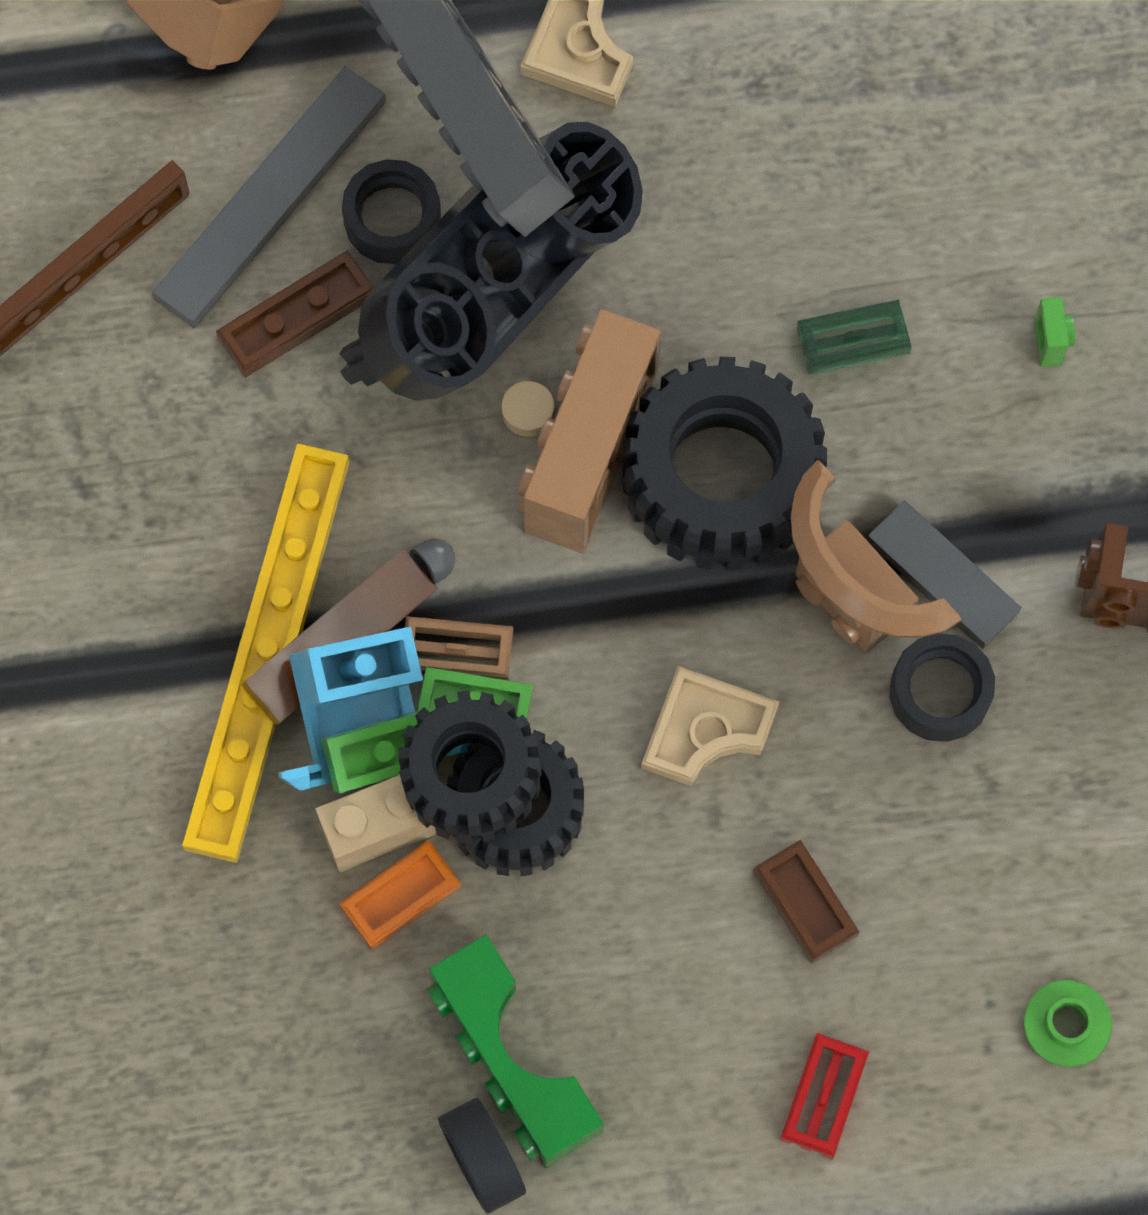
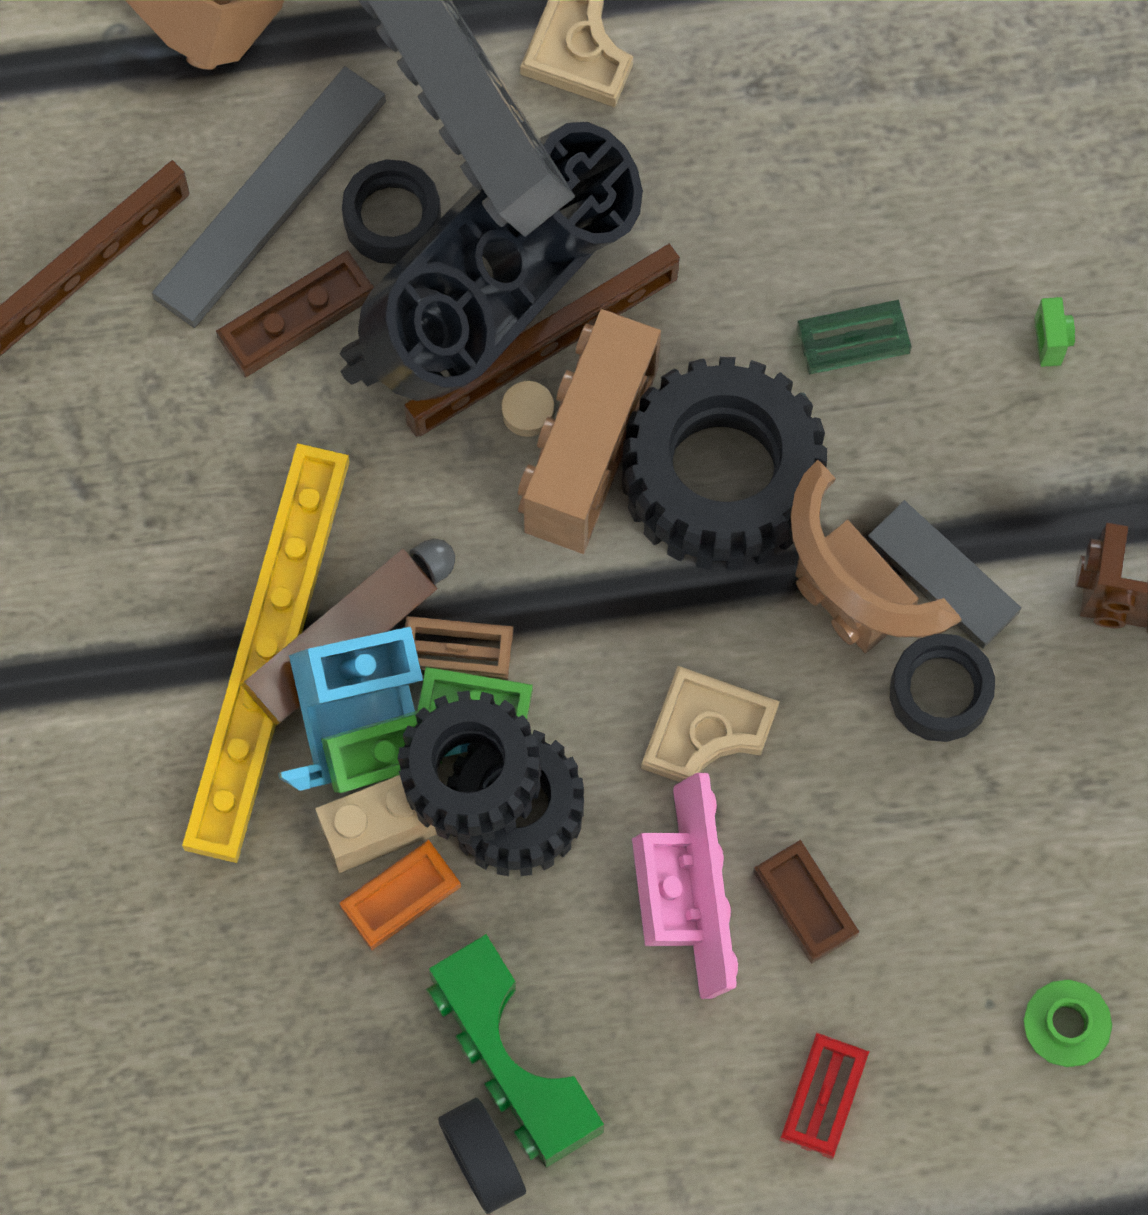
(550, 337): none -> reddish brown tile
(684, 887): none -> bright pink bracket

